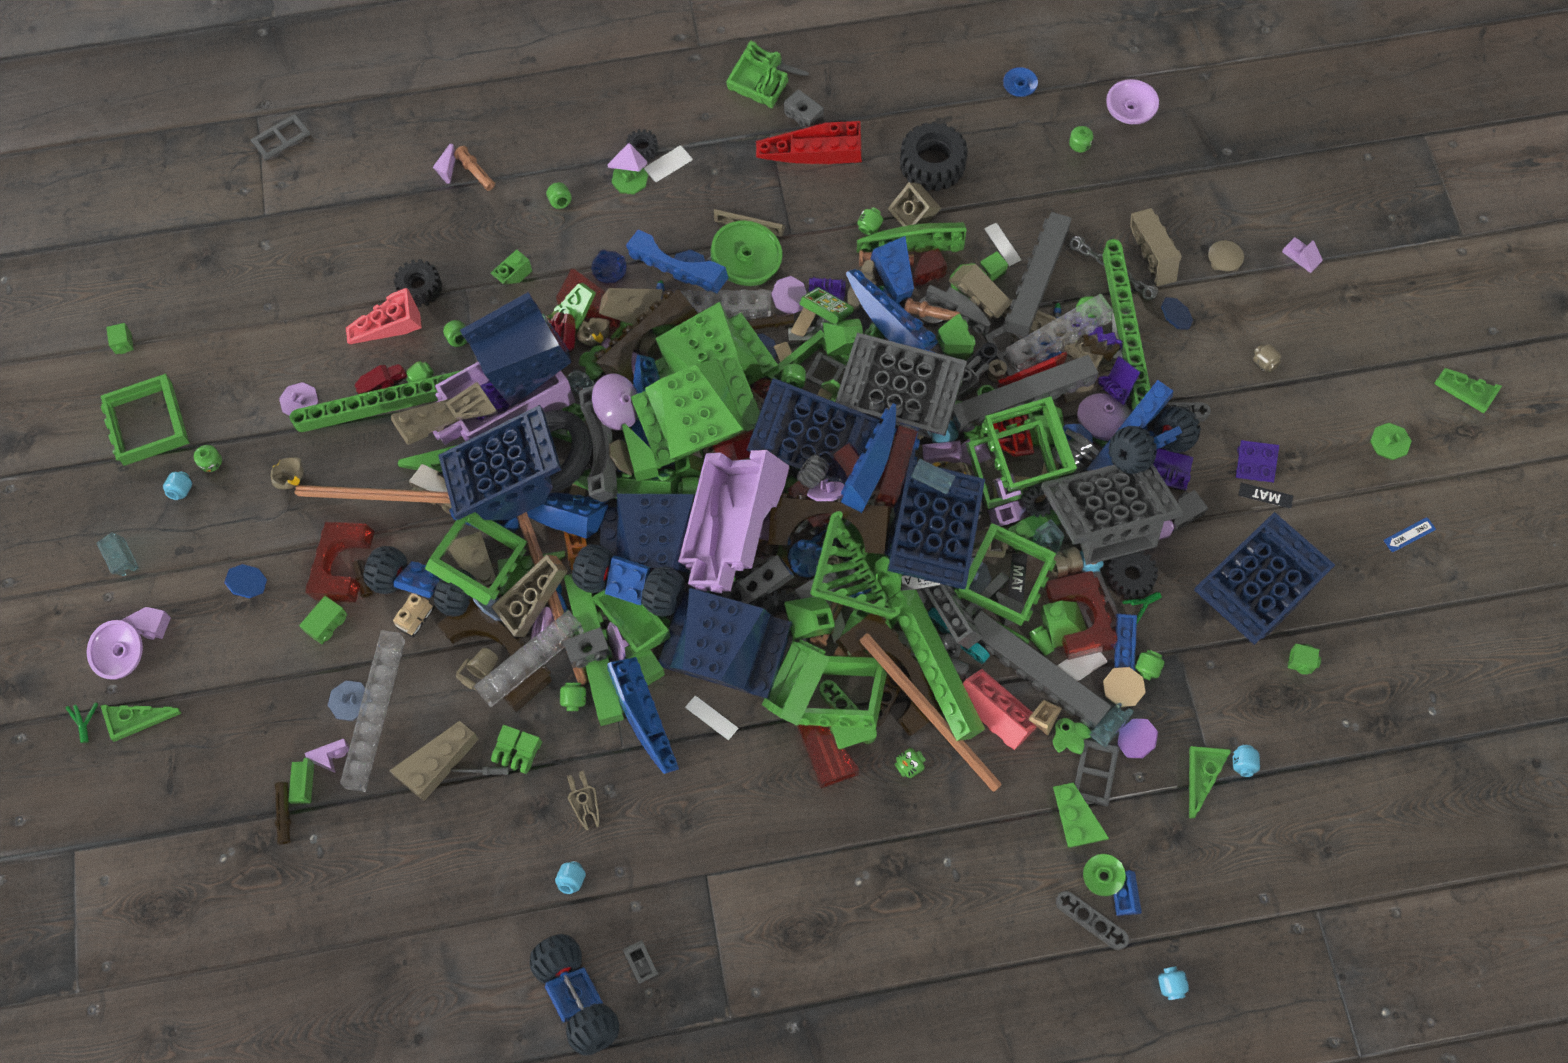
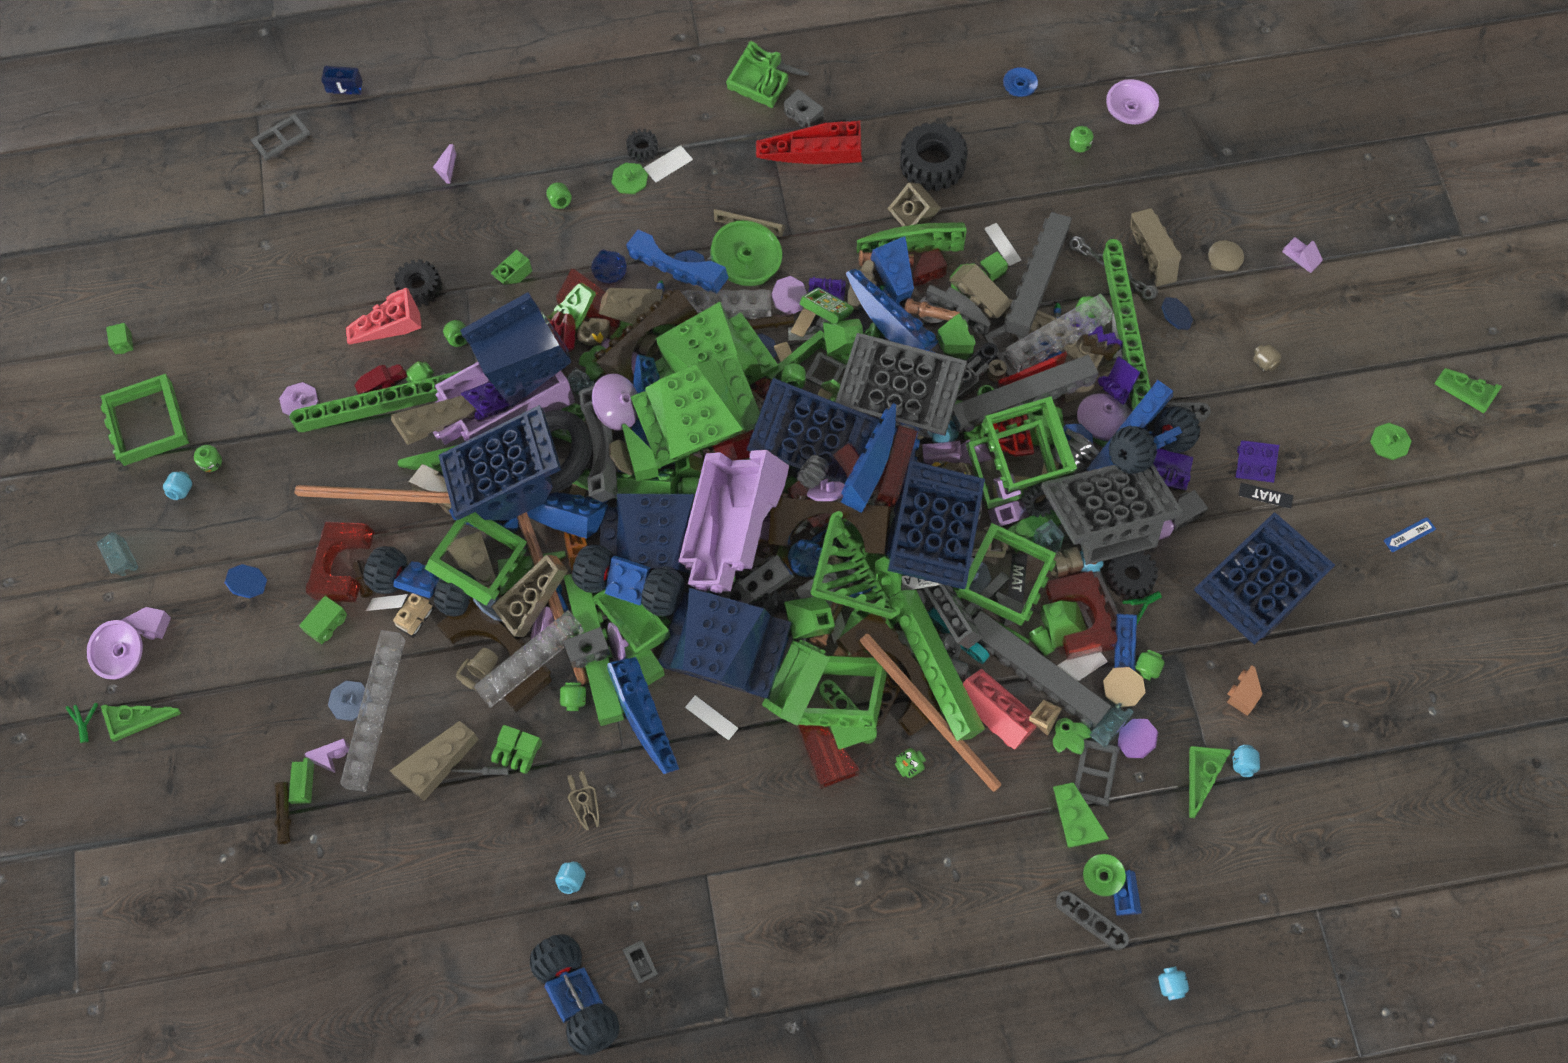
(287, 473): dark tan hair -> none
(342, 80): none -> clear blue brick
(386, 602): none -> white sticker
(470, 163): nougat pin -> none
(471, 403): dark tan wing -> none
(628, 159): lavender slope -> none
(870, 221): bright green head -> none
(933, 476): clear light blue hinge -> none
(1247, 693): none -> nougat slope
(1304, 658): bright green brick -> none

